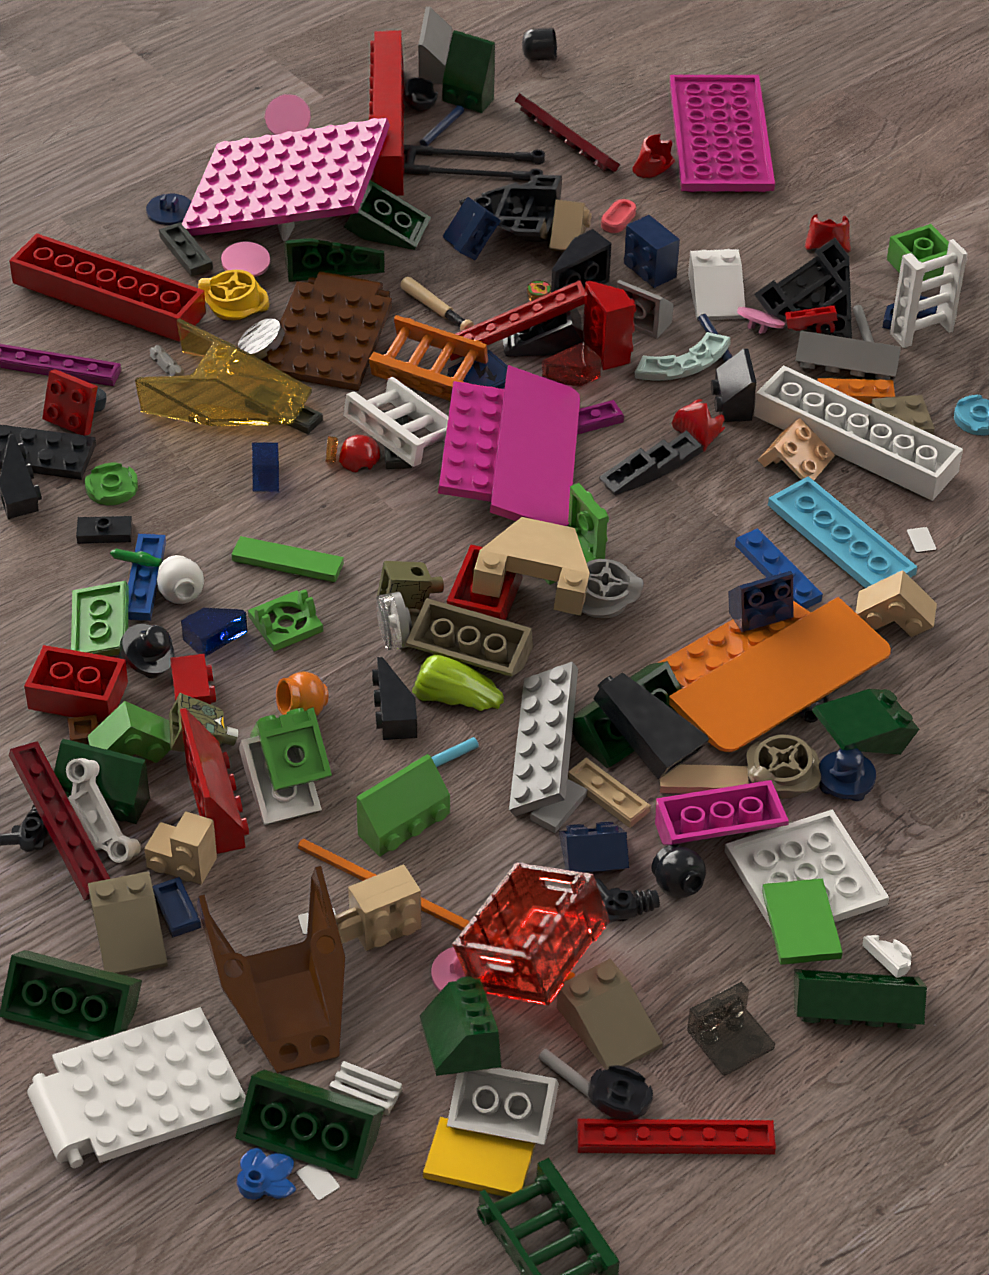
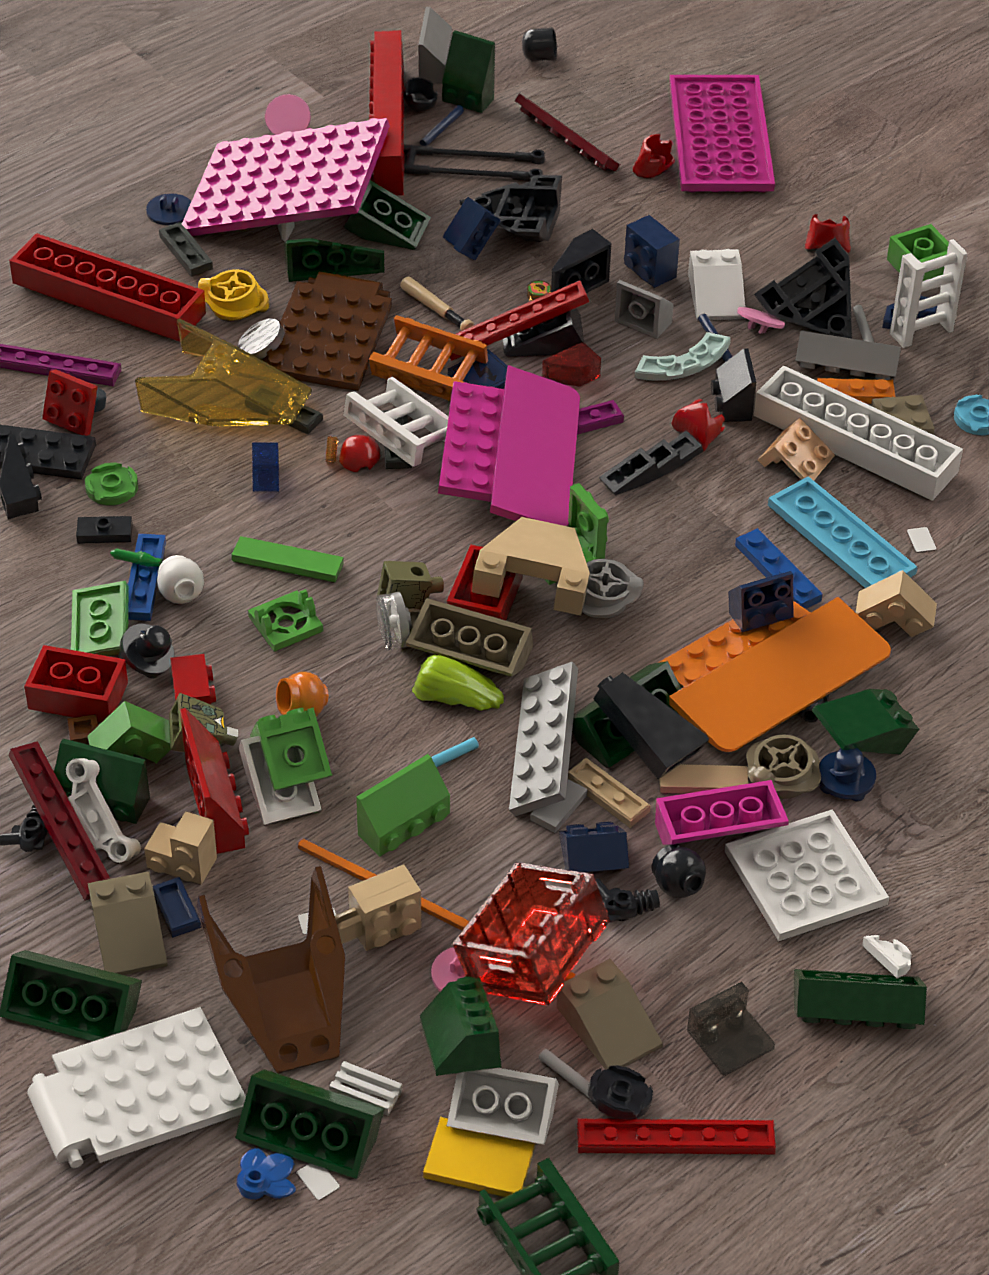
(165, 361): light grey axle -> none
(213, 628): clear blue slope -> none
(246, 257): bright pink piece -> none
(396, 704): black slope -> none
(568, 222): tan brick -> none
(608, 323): red slope -> none
(618, 216): coral tile -> none
(801, 319): red plate -> none
(801, 921): bright green tile -> none

